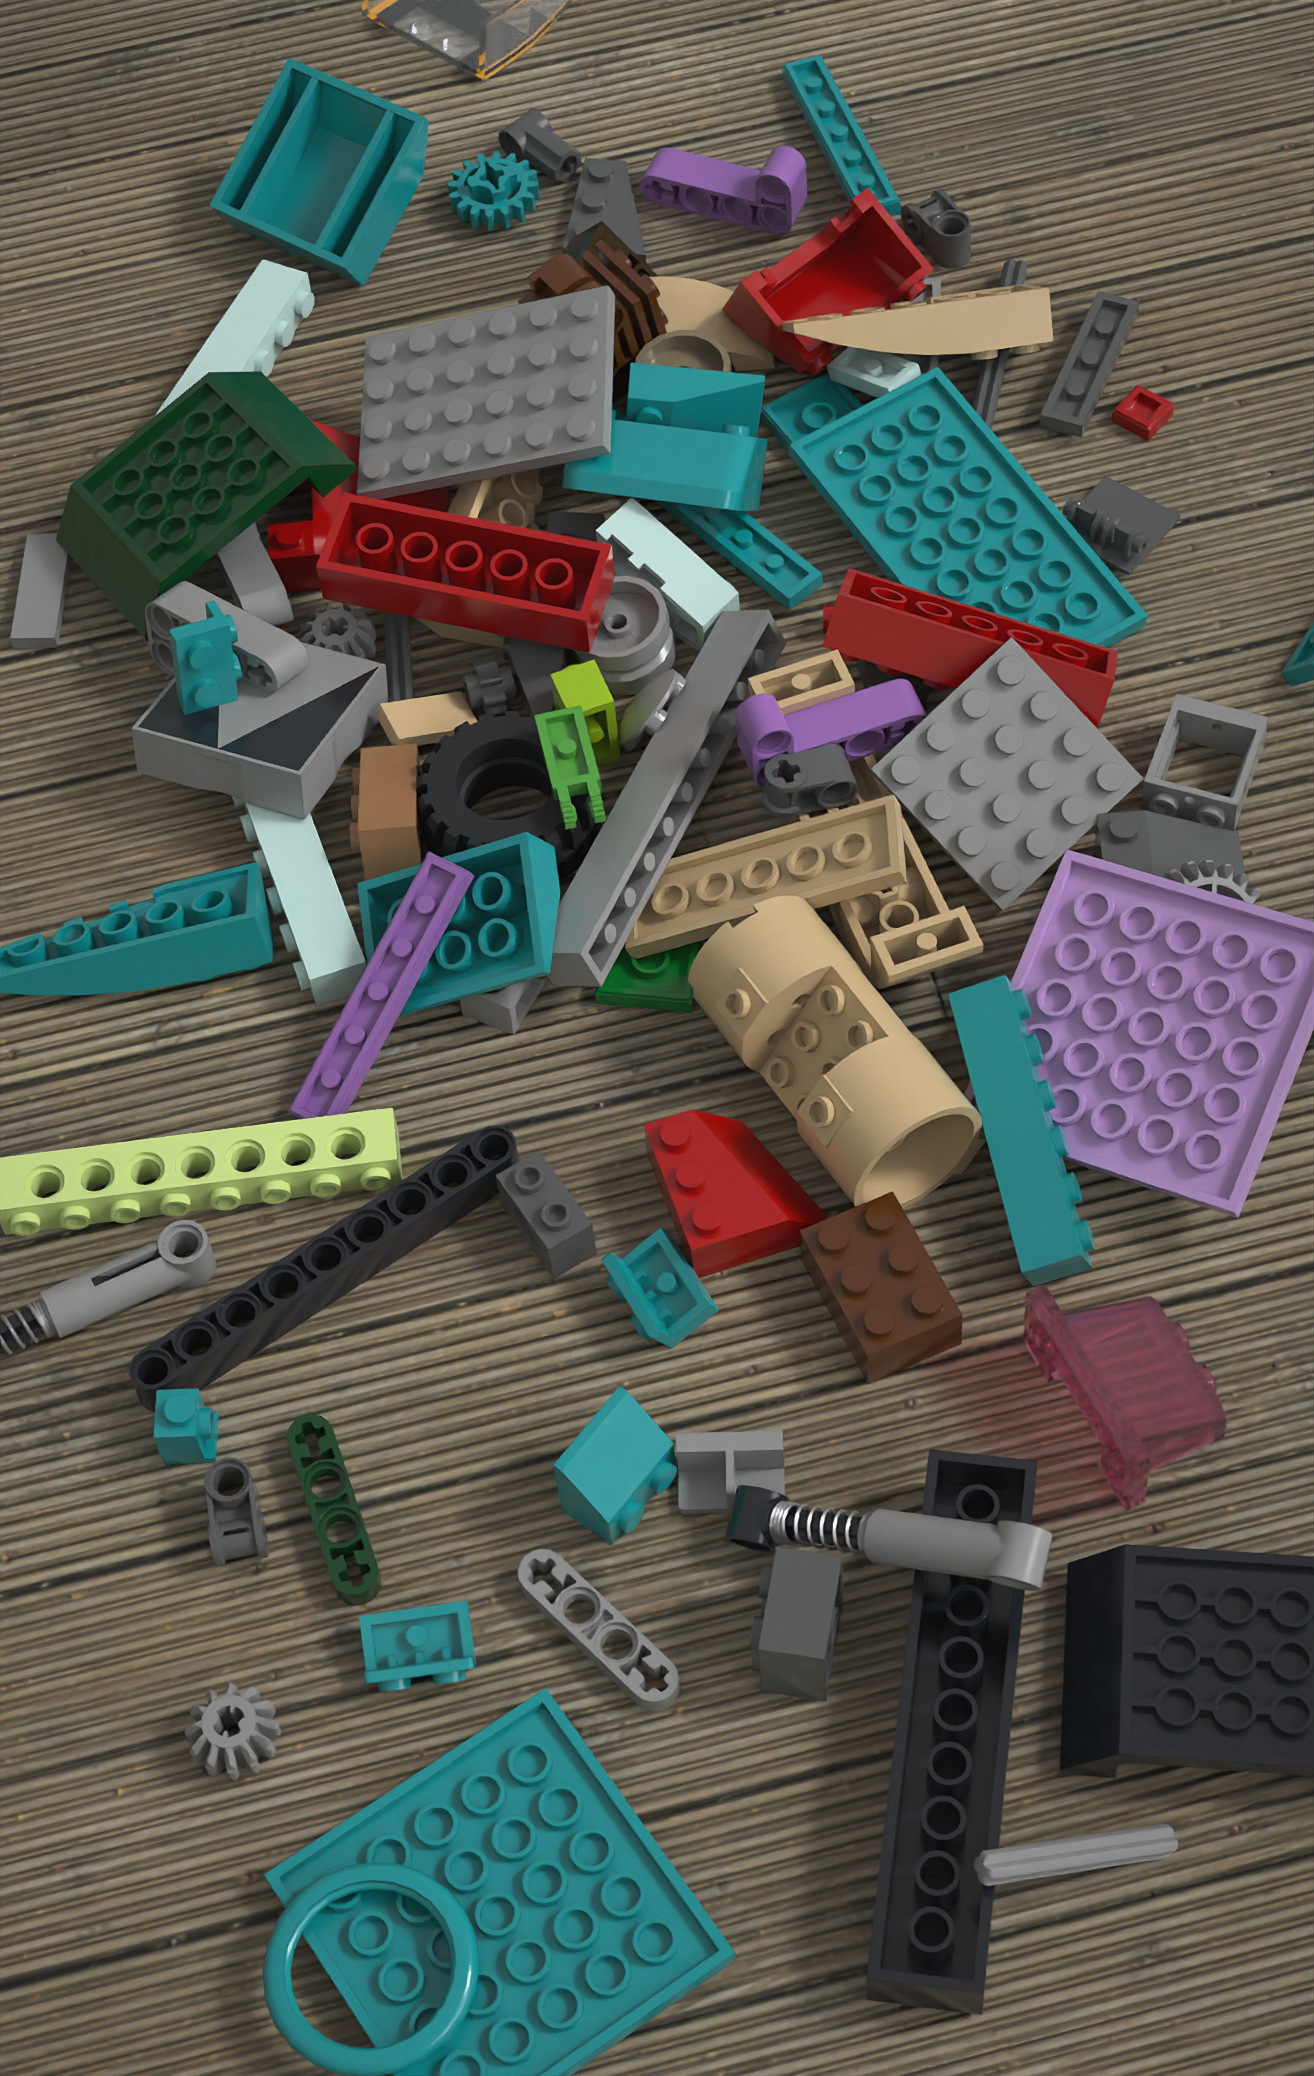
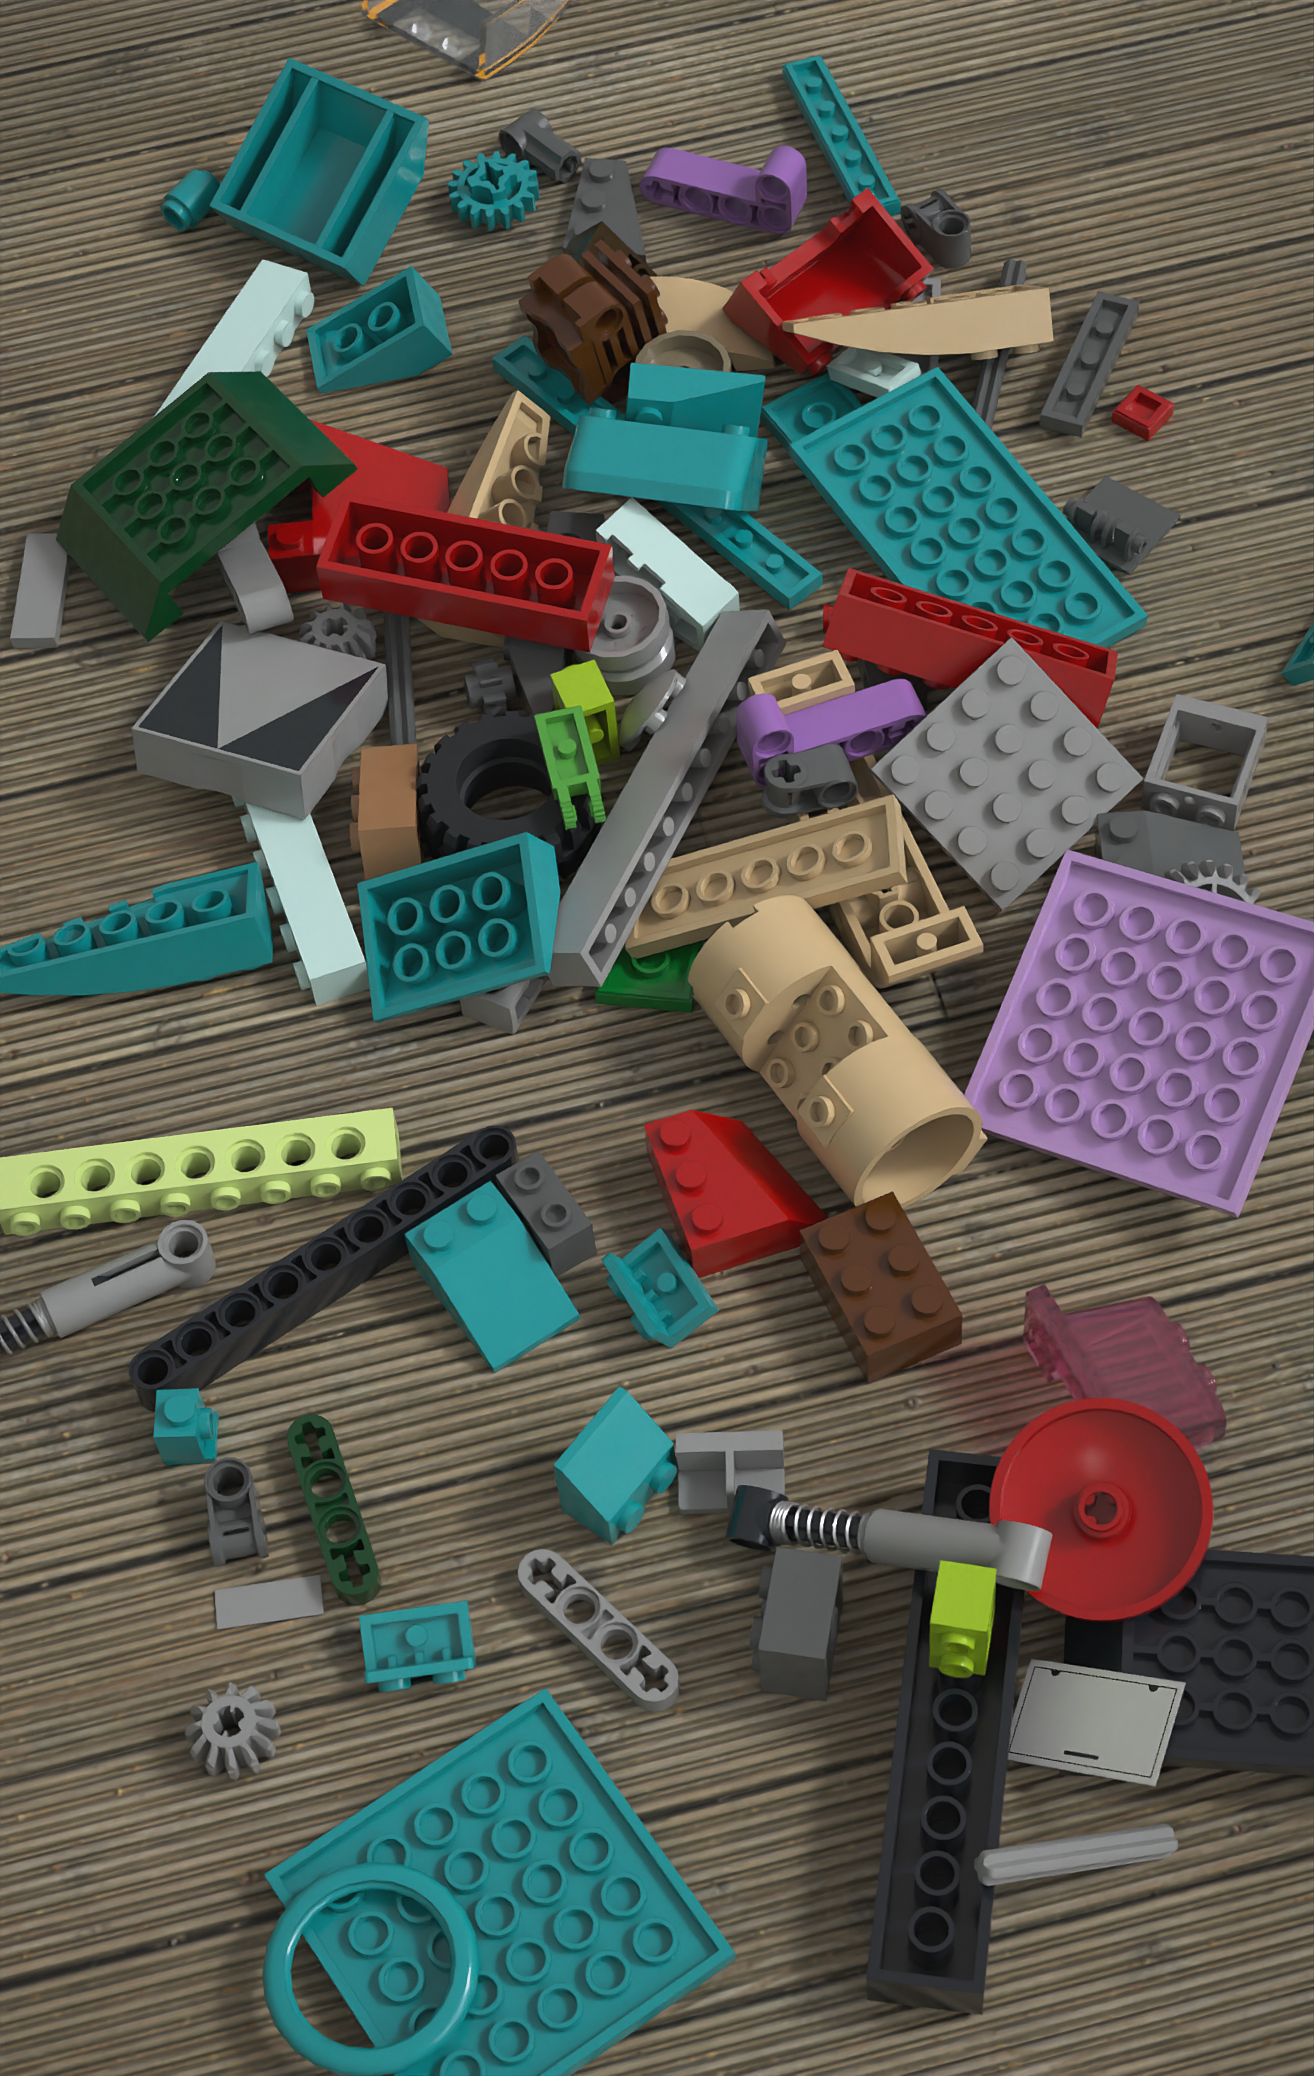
(190, 199): none -> teal brick
(205, 661): teal bracket -> none
(264, 651): light grey beam -> none
(268, 1602): none -> light grey sticker
(381, 335): none -> teal slope
(382, 989): medium lavender tile -> none
(424, 718): tan tile -> none
(487, 394): light grey plate -> none
(490, 1276): none -> teal slope
(962, 1619): none -> lime brick
(1021, 1132): teal brick -> none
(1094, 1721): none -> white sticker
(1121, 1504): none -> red dish

